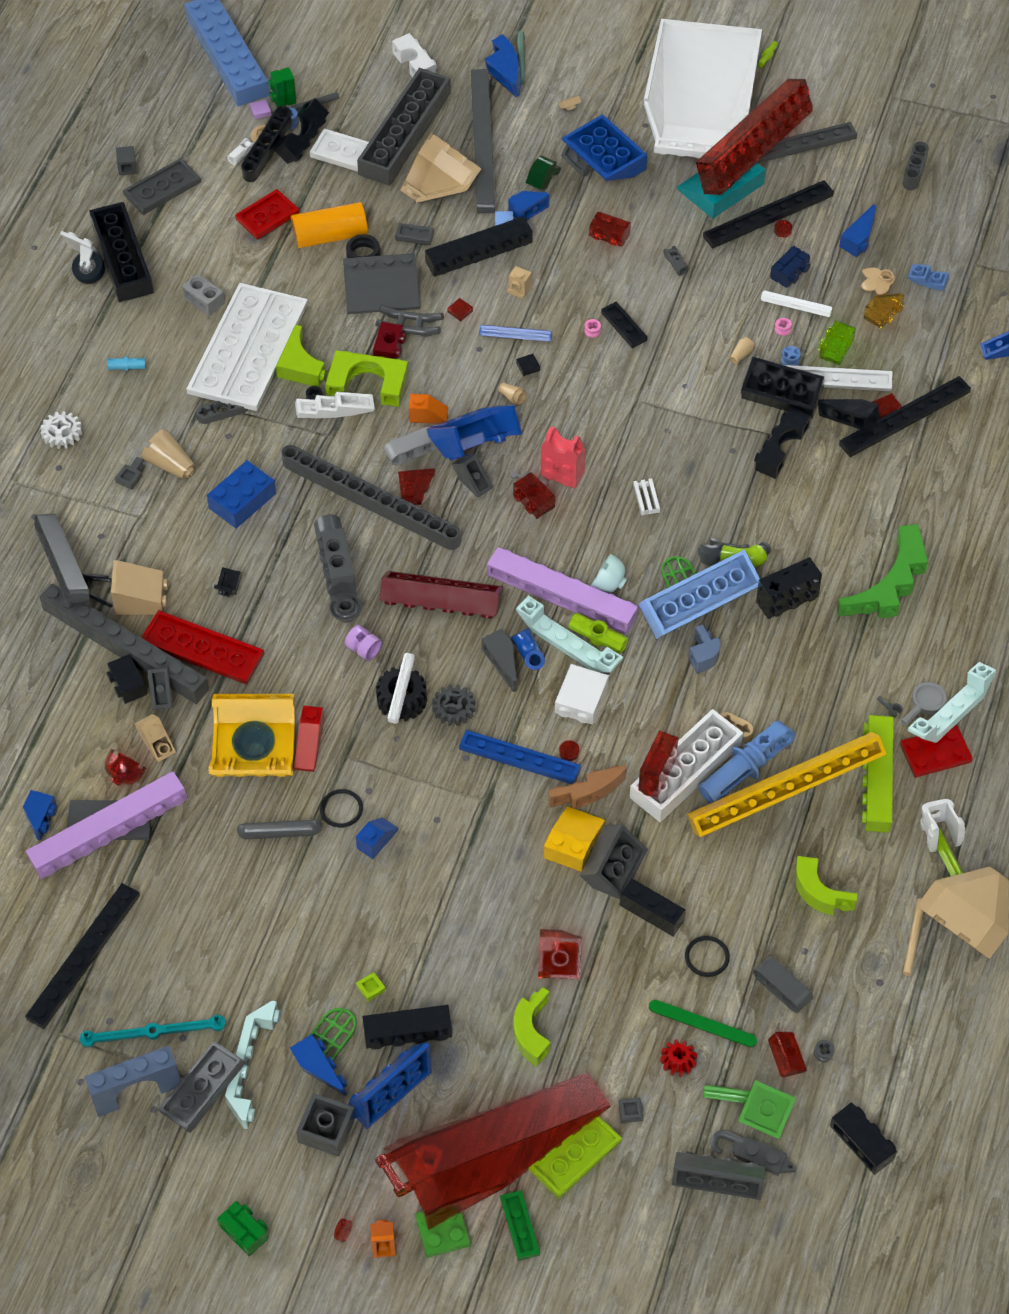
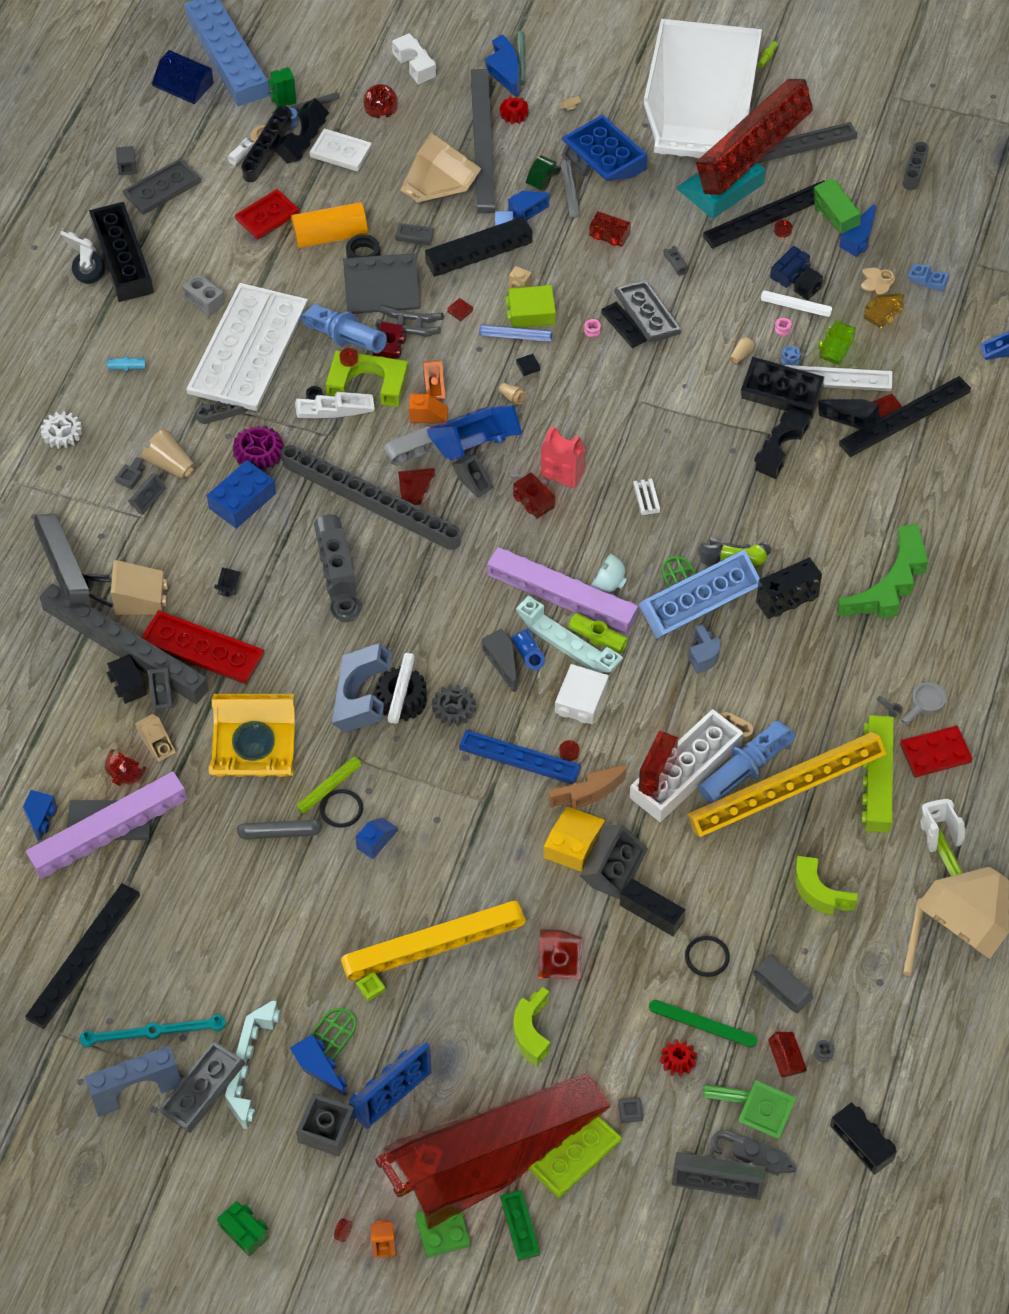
(147, 494): none -> dark grey plate
(182, 77): none -> clear blue slope
(258, 443): none -> magenta gear
(260, 109): lavender tile -> none
(297, 364): lime arch -> none
(309, 738): slope -> none
(328, 785): none -> lime axle
(344, 328): none -> medium blue piece
(348, 357): none -> clear red tile
(355, 669): none -> sand blue arch
(363, 642): lavender wheel -> none
(380, 101): none -> clear red cylinder
(404, 126): dark grey brick -> none
(407, 1026): black brick -> none
(433, 940): none -> yellow beam
(434, 378): none -> orange slope
(440, 593): dark red slope -> none
(514, 110): none -> red gear
(530, 306): none -> lime brick
(570, 189): none -> light grey axle
(647, 310): none -> dark grey tile
(808, 283): none -> black brick
(836, 206): none -> bright green wedge
(961, 704): light aqua slope -> none

